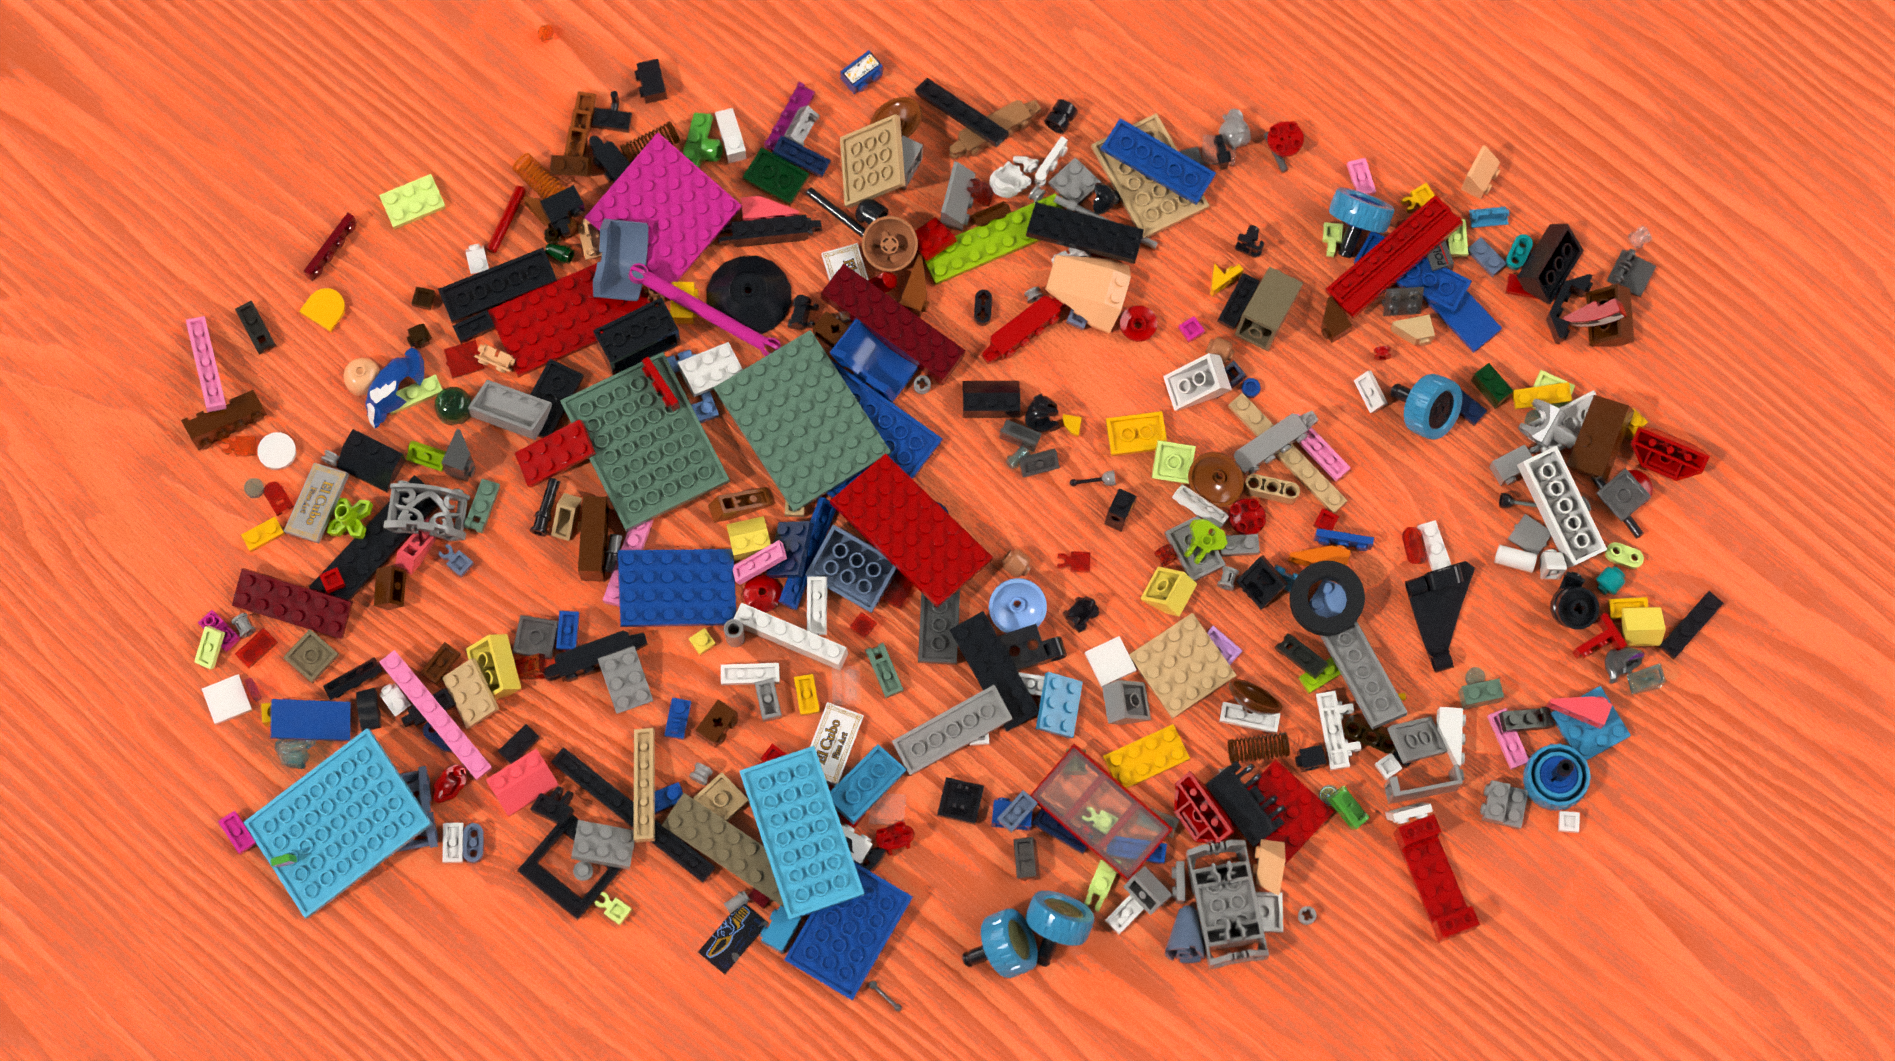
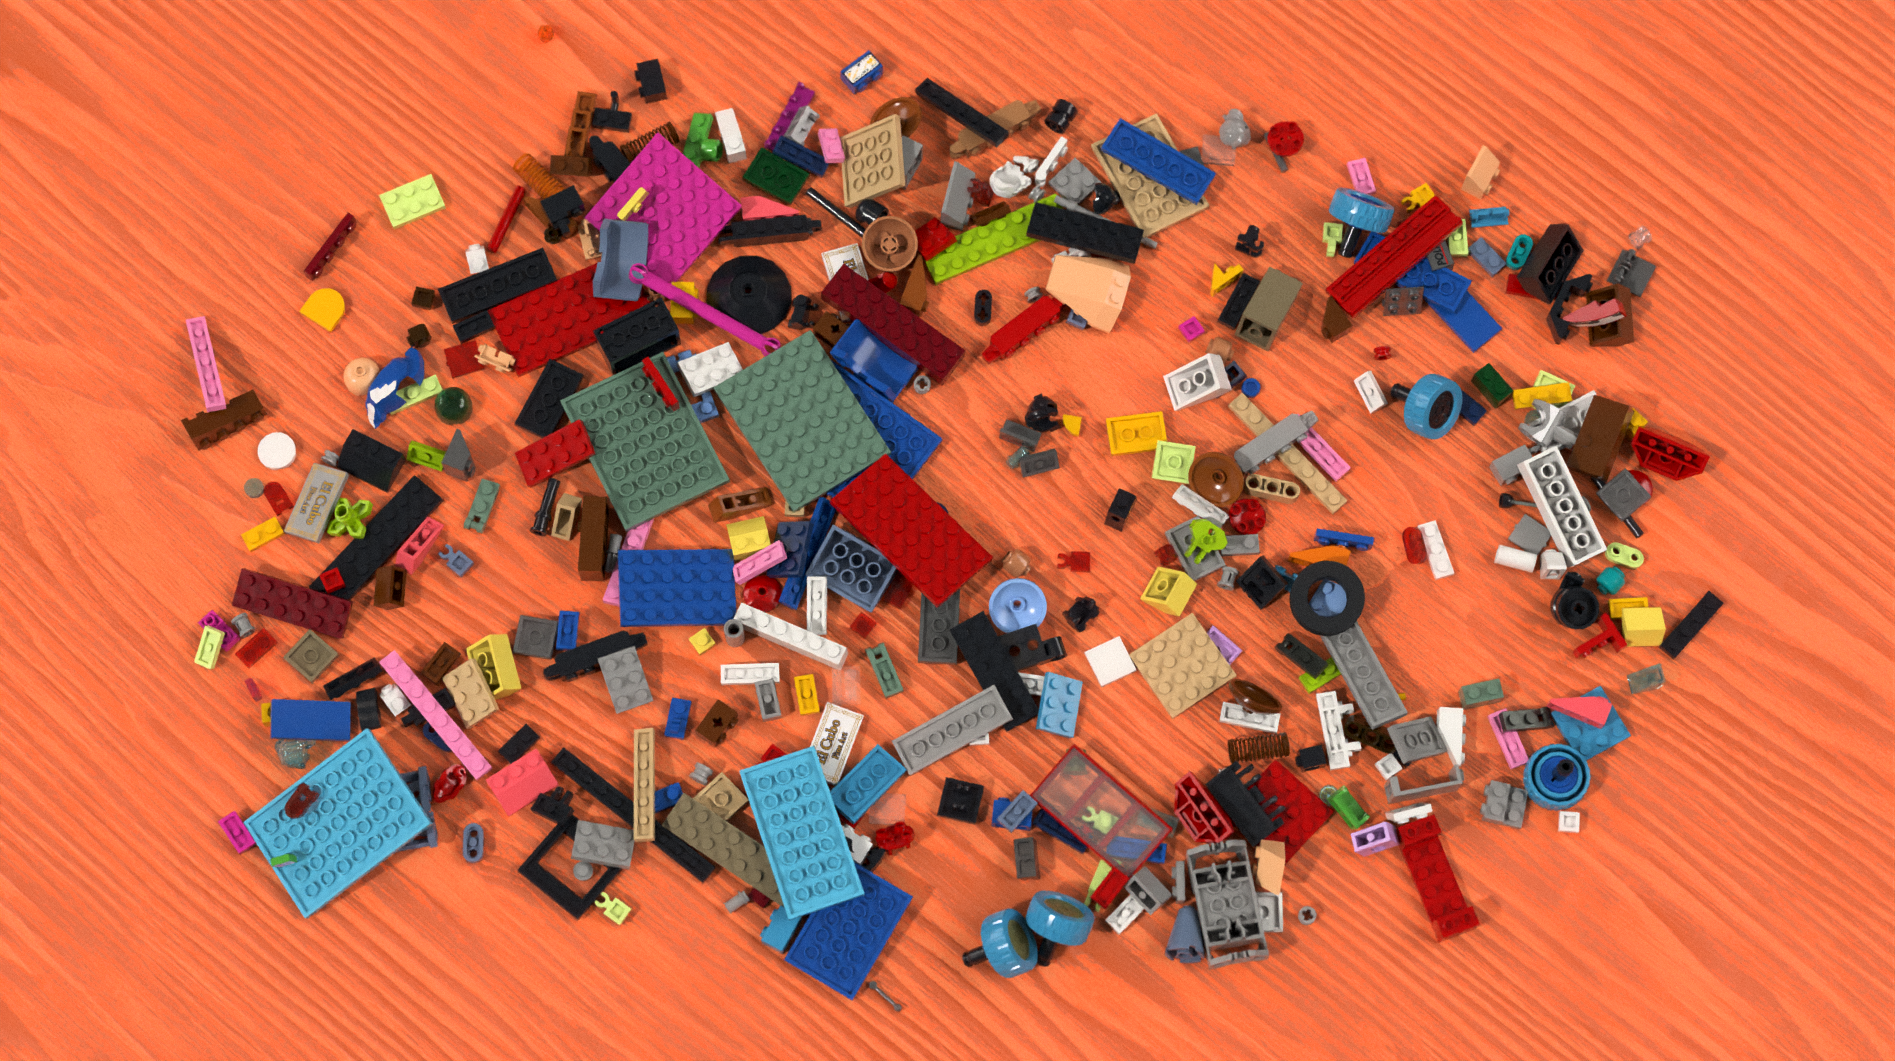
(227, 699): white tile -> none
(242, 446): clear orange plate -> none
(255, 326): pearl dark grey plate -> none
(295, 807): none -> clear red plate
(405, 525): light grey fence -> none
(453, 842): white plate -> none
(510, 409): light grey slope -> none
(531, 667): clear red slope -> none
(560, 252): dark green cone -> none
(633, 204): none -> light yellow plate
(733, 938): black sticker -> none
(831, 145): none -> bright pink plate
(991, 399): black slope -> none
(1107, 478): hinge -> none
(1109, 887): none -> red tile
(1126, 702): light grey slope -> none
(1138, 315): red dish -> none
(1147, 757): yellow plate -> none
(1222, 155): black plate -> none
(1326, 520): red plate -> none
(1375, 839): none -> lavender brick
(1415, 330): tan slope -> none
(1436, 607): black panel -> none
(1474, 675): clear light blue tile -> none
(1622, 661): dark grey hair -> none

